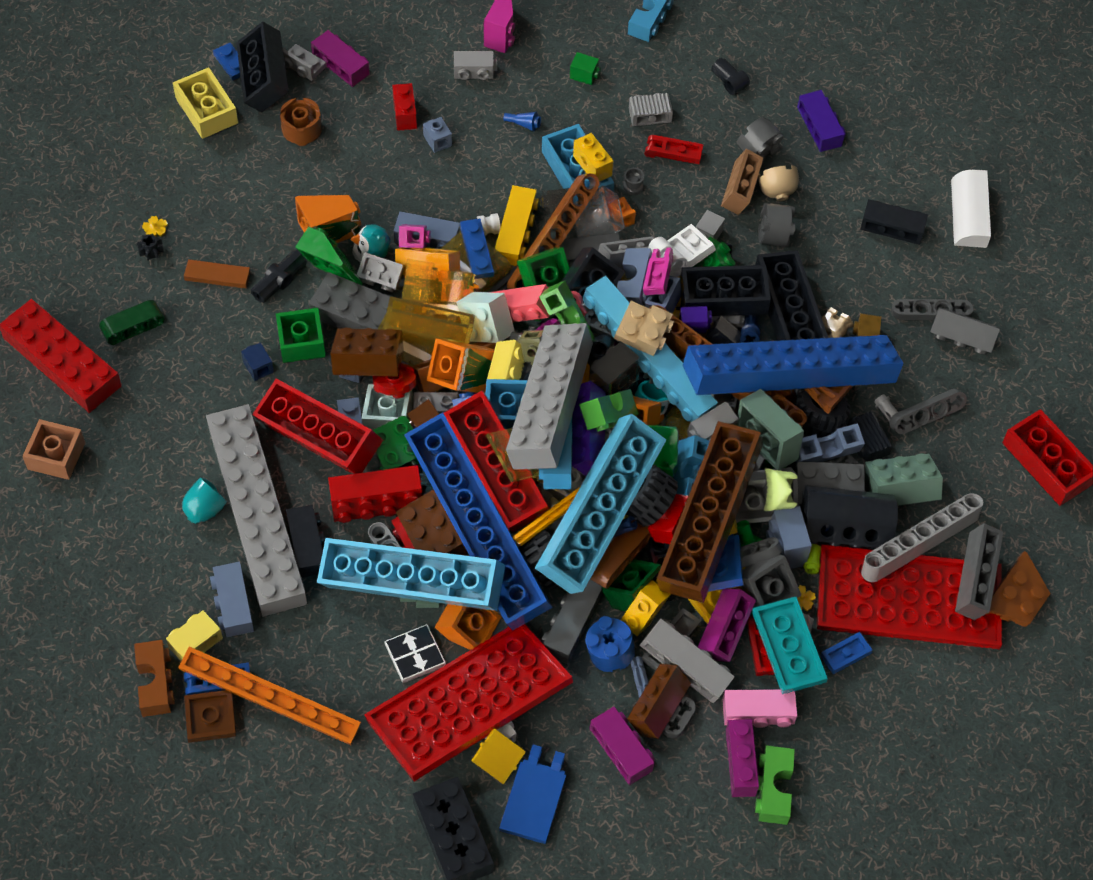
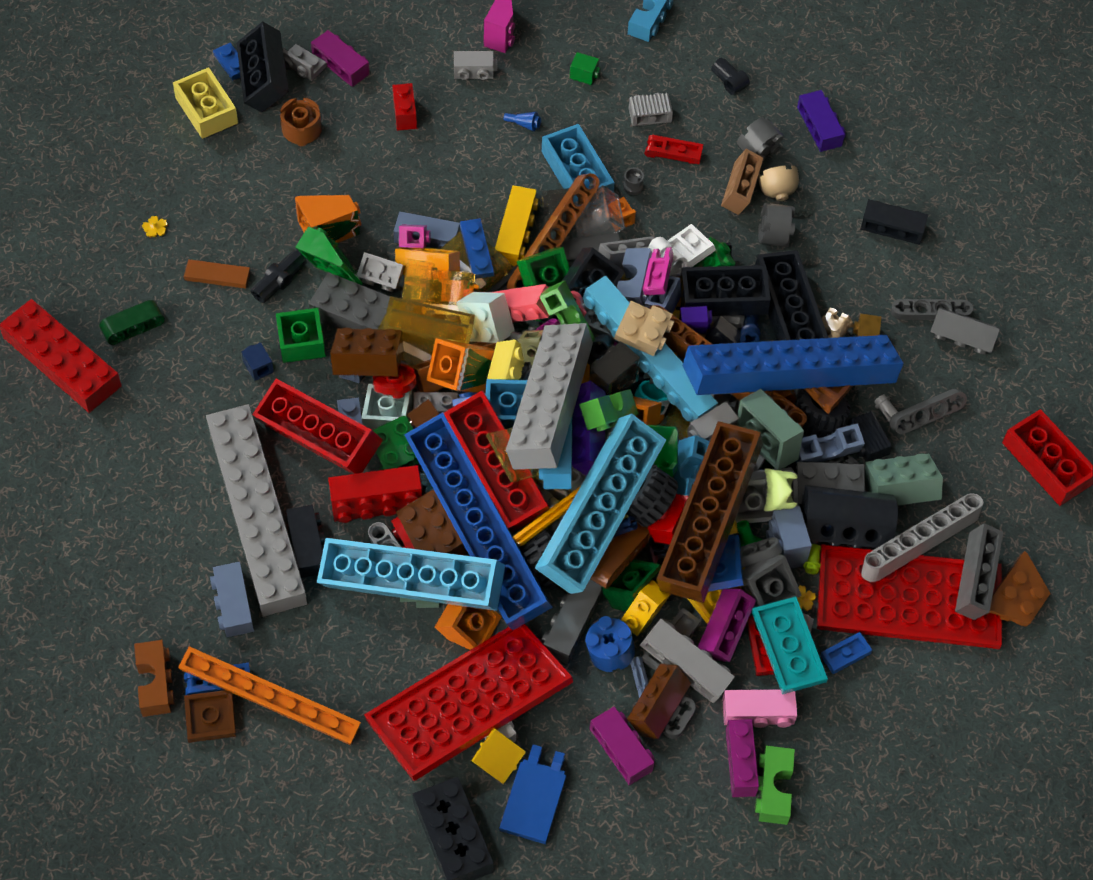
(54, 449): nougat brick -> none
(150, 246): black gear -> none
(198, 632): light yellow brick -> none
(202, 501): teal piece -> none
(371, 240): teal piece -> none
(415, 653): black tile -> none
(437, 134): sand blue brick -> none
(490, 224): white wheel -> none
(593, 157): yellow brick -> none
(711, 225): light grey brick -> none
(971, 208): white brick -> none

